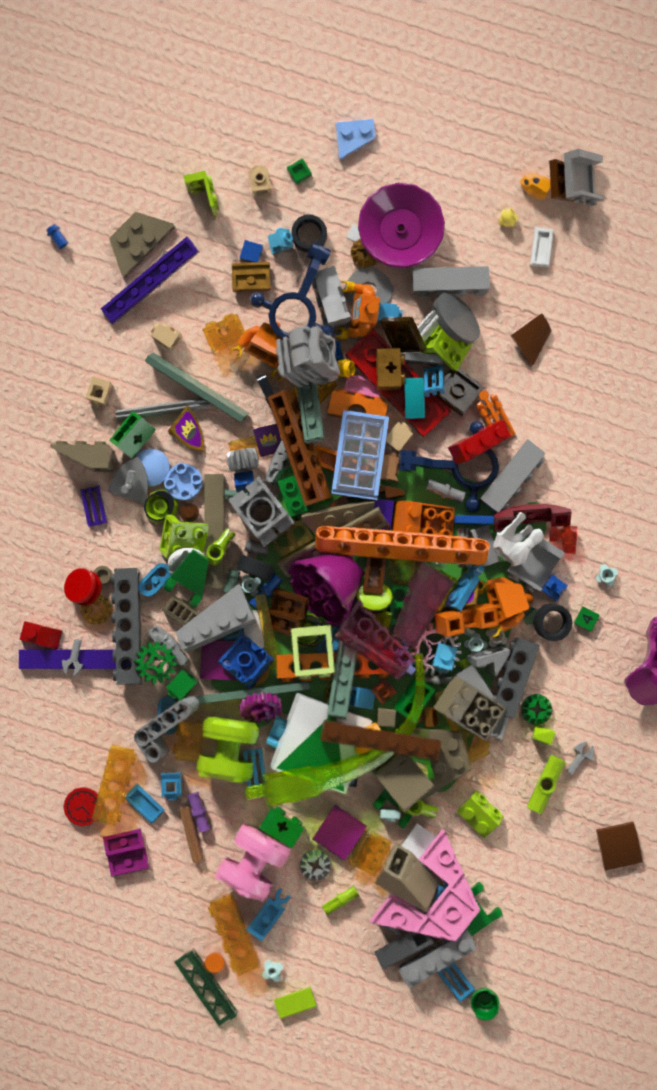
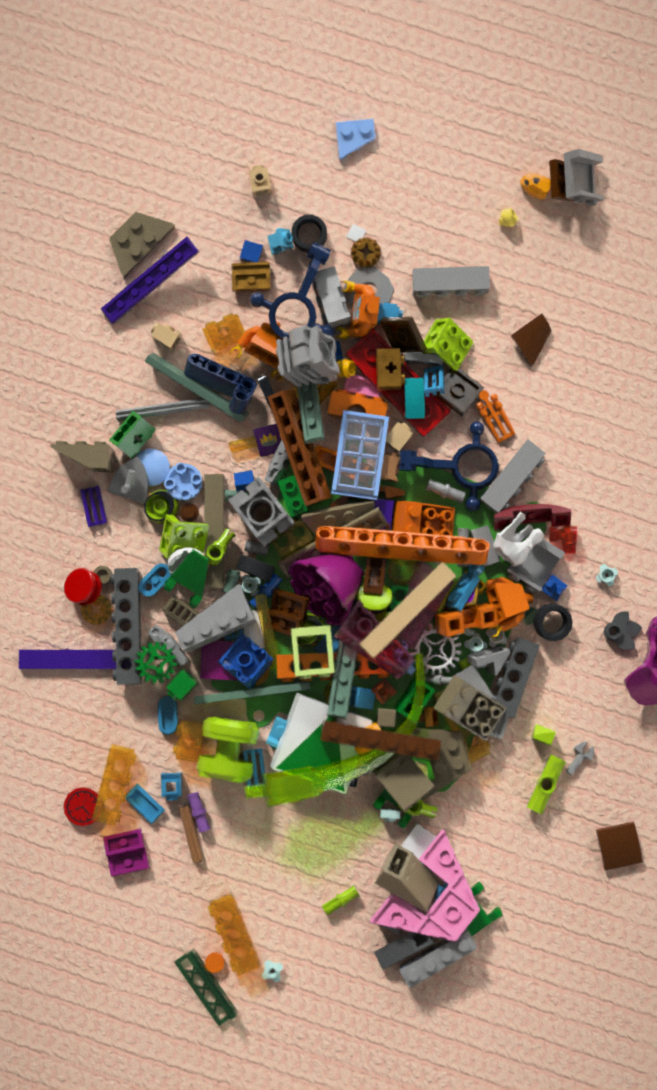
(41, 635): red slope -> none
(56, 235): blue pin -> none
(73, 658): light grey bar -> none
(98, 385): tan brick -> none
(167, 722): light grey beam -> none
(188, 430): shield -> none
(197, 182): lime bracket -> none
(223, 380): none -> dark blue beam
(242, 459): light grey gear -> none
(246, 875): bright pink wheel -> none
(260, 707): magenta gear -> none
(267, 916): dark azure plate -> none
(286, 836): green brick -> none
(295, 1002): lime tile -> none
(299, 171): green tile -> none
(324, 862): light grey gear -> none
(339, 832): magenta slope -> none
(370, 852): clear yellow bracket -> none
(406, 207): magenta dish -> none
(408, 609): none -> tan tile
(429, 324): white tile -> none
(444, 657): medium azure bracket -> none
(456, 318): dark grey tile -> none
(466, 993): dark azure tile -> none
(474, 520): blue tile -> none
(479, 442): red arch -> none
(480, 814): lime bracket -> none
(485, 1004): green hair -> none
(530, 702): green gear -> none
(541, 247): white tile -> none
(586, 618): green tile -> none
(624, 631): none -> dark grey plate

